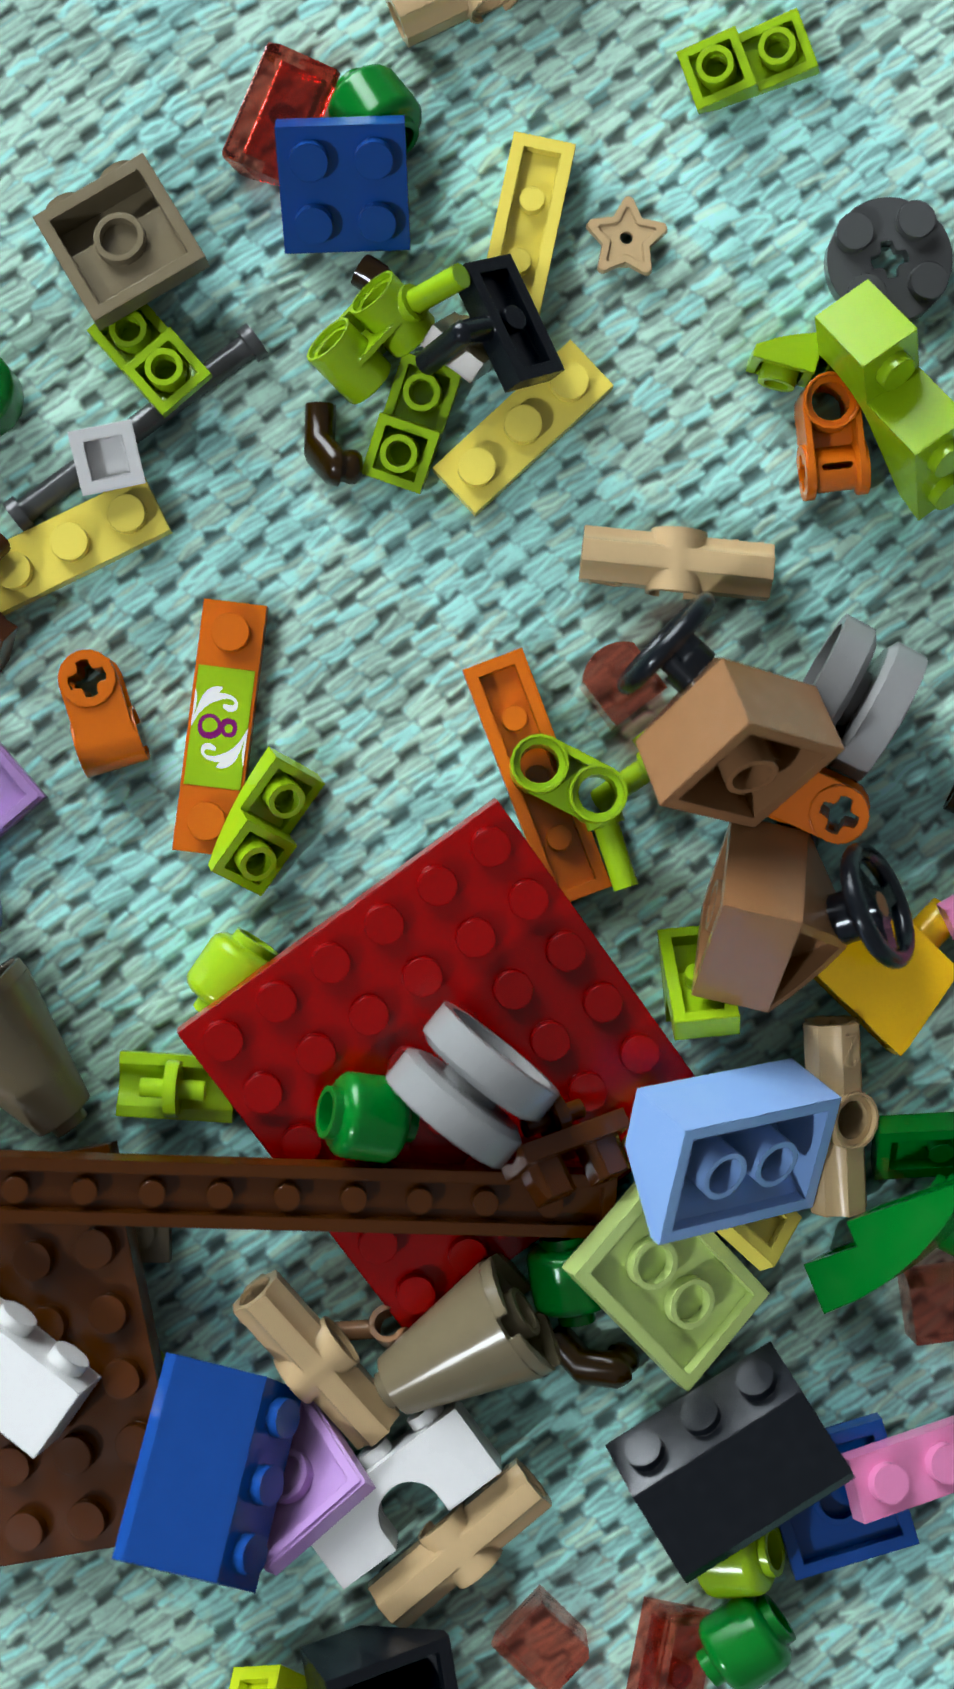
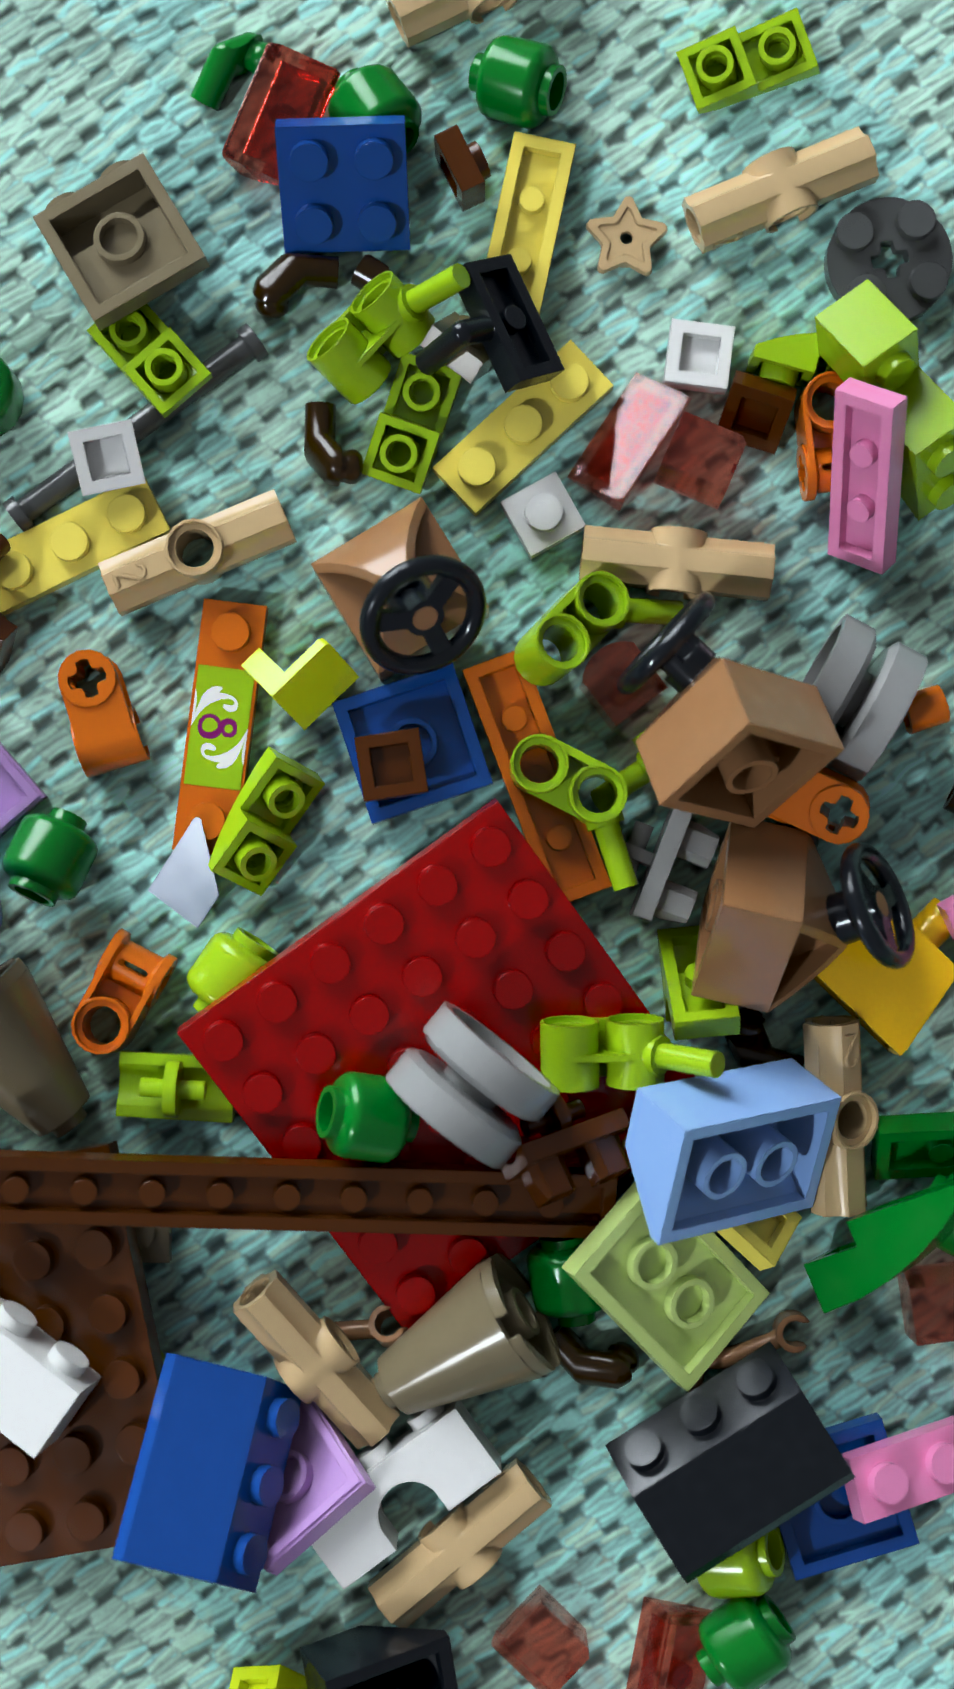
(49, 857): none -> green head
(121, 990): none -> orange piece
(158, 568): none -> tan piece
(186, 879): none -> sticker
(224, 63): none -> green arm
(287, 276): none -> dark brown arm
(307, 684): none -> neon yellow panel
(391, 765): none -> reddish brown plate
(405, 593): none -> piece
(446, 730): none -> blue plate
(462, 166): none -> reddish brown plate
(518, 81): none -> green head
(543, 515): none -> white plate
(578, 632): none -> lime beam
(622, 1047): none -> lime beam
(629, 440): none -> slope
(677, 839): none -> light grey hips
(698, 356): none -> white plate
(700, 460): none -> clear red piece
(736, 1352): none -> medium nougat piece
(753, 1044): none -> dark brown arm
(757, 410): none -> reddish brown plate
(780, 188): none -> tan piece
(866, 474): none -> bright pink plate
(927, 710): none -> orange piece

